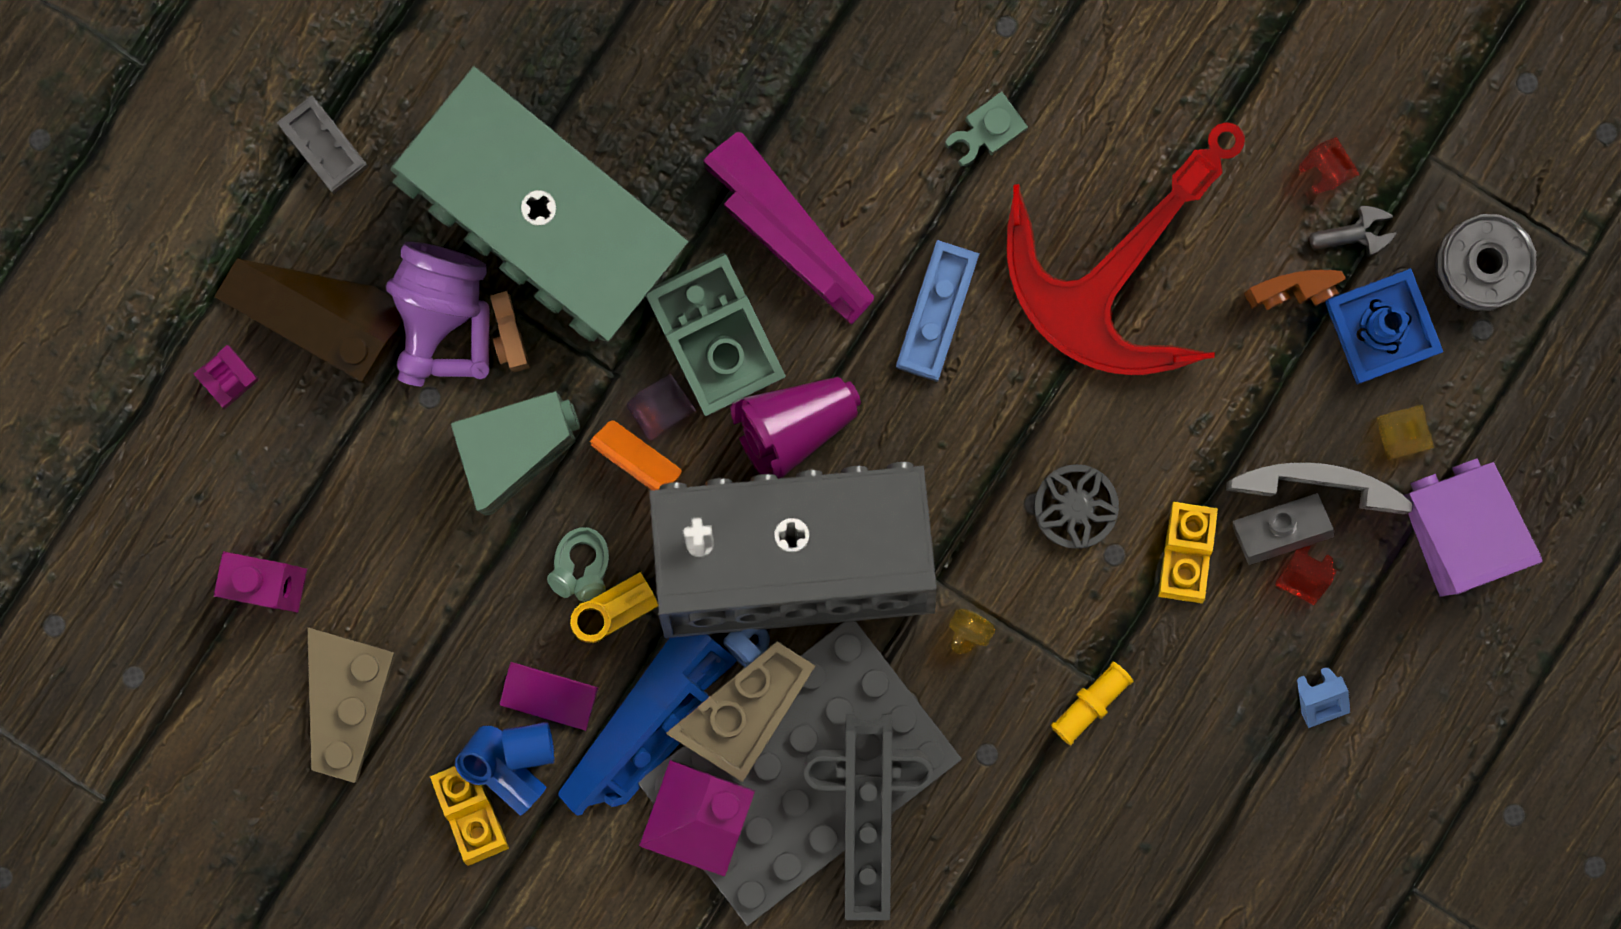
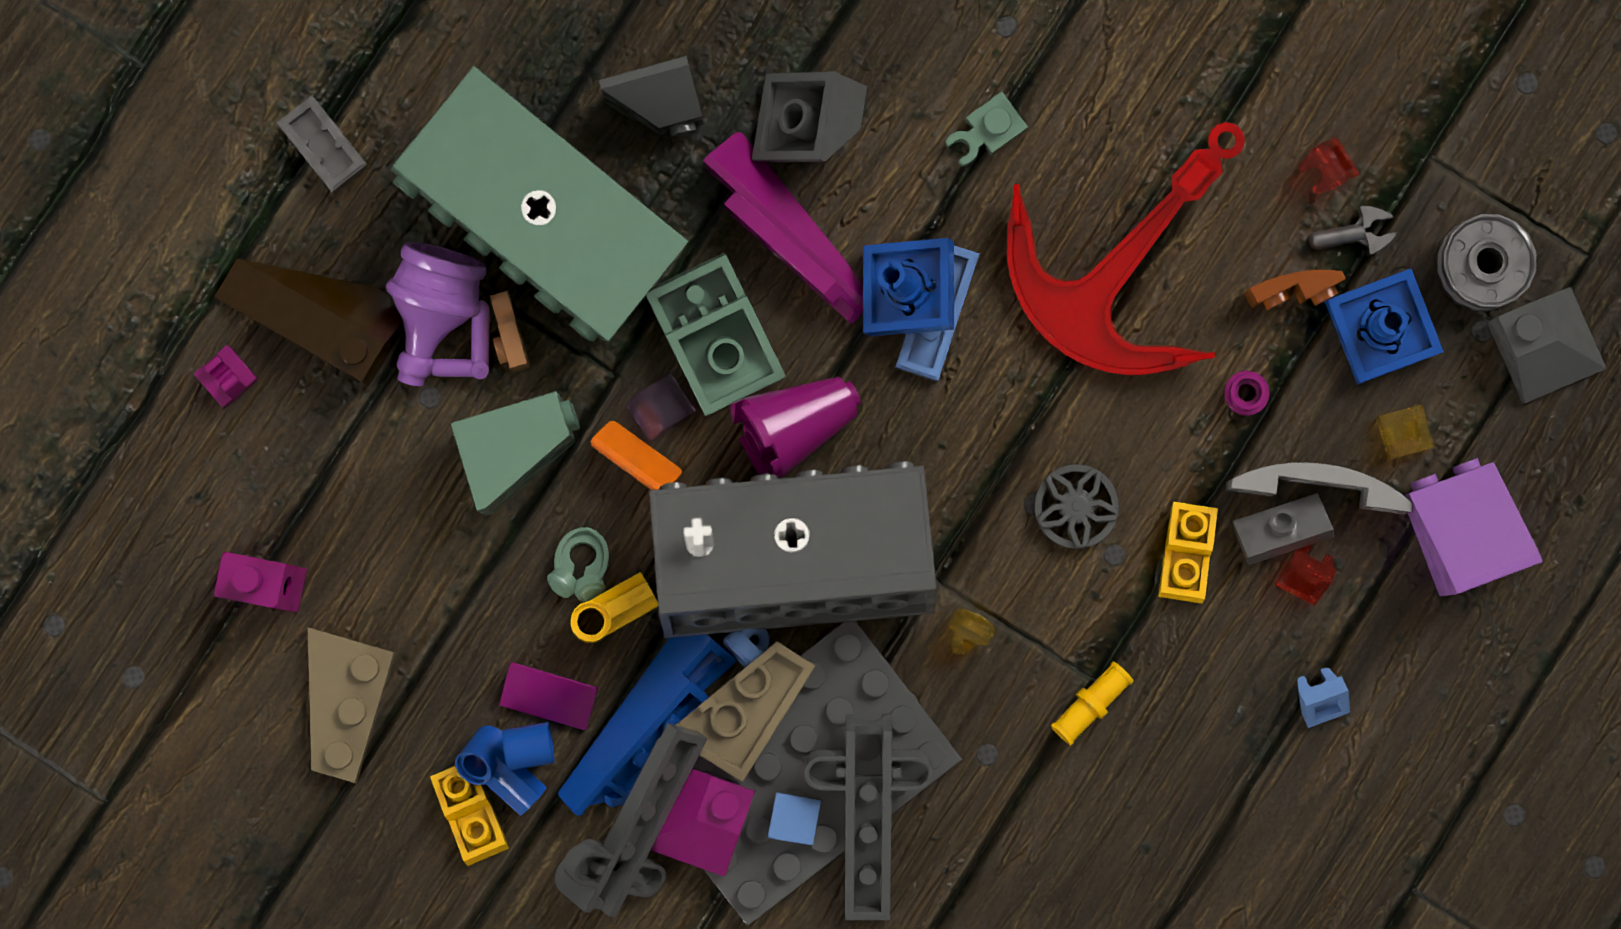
(590, 868): none -> dark grey piece
(657, 97): none -> dark grey slope
(794, 818): none -> medium blue slope
(807, 116): none -> dark grey slope
(893, 286): none -> blue plate
(1259, 387): none -> magenta plate
(1546, 345): none -> dark grey slope

